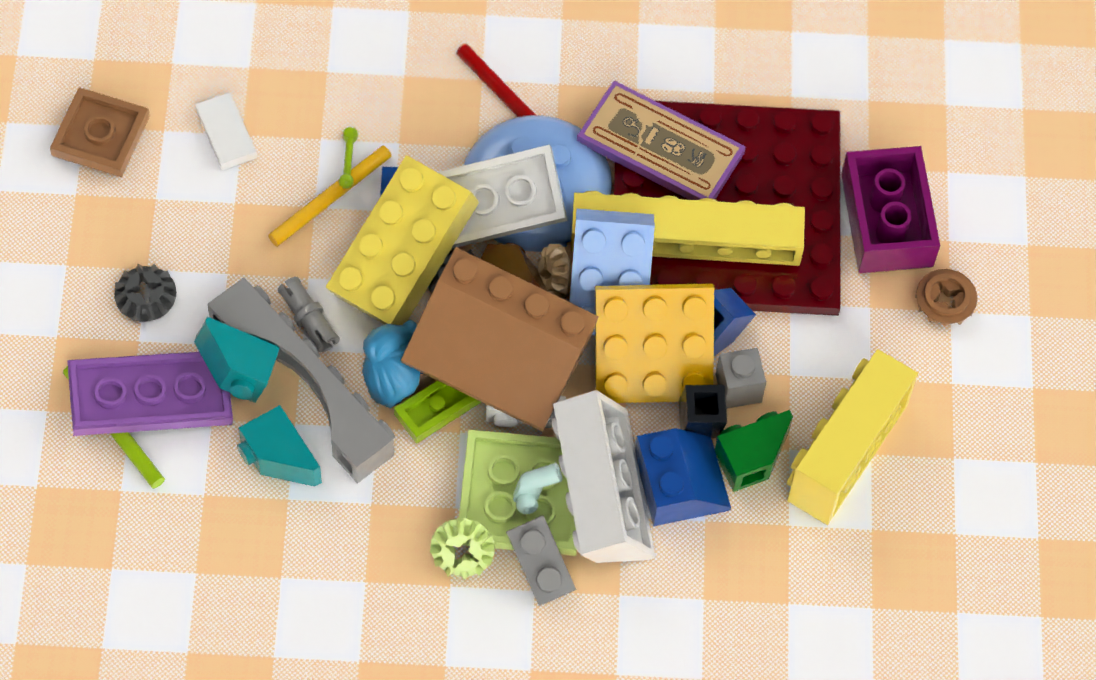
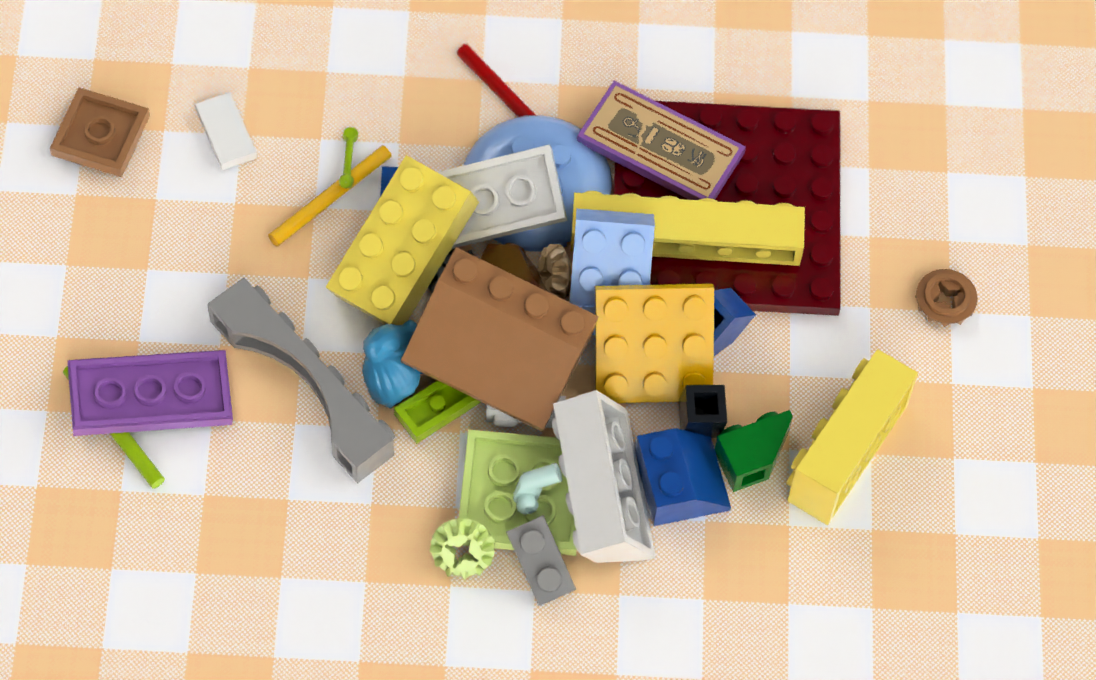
(134, 305): dark grey gear -> none
(236, 359): teal slope -> none
(278, 449): teal slope -> none
(308, 314): light grey pin -> none
(742, 377): light grey brick -> none
(890, 209): magenta brick -> none

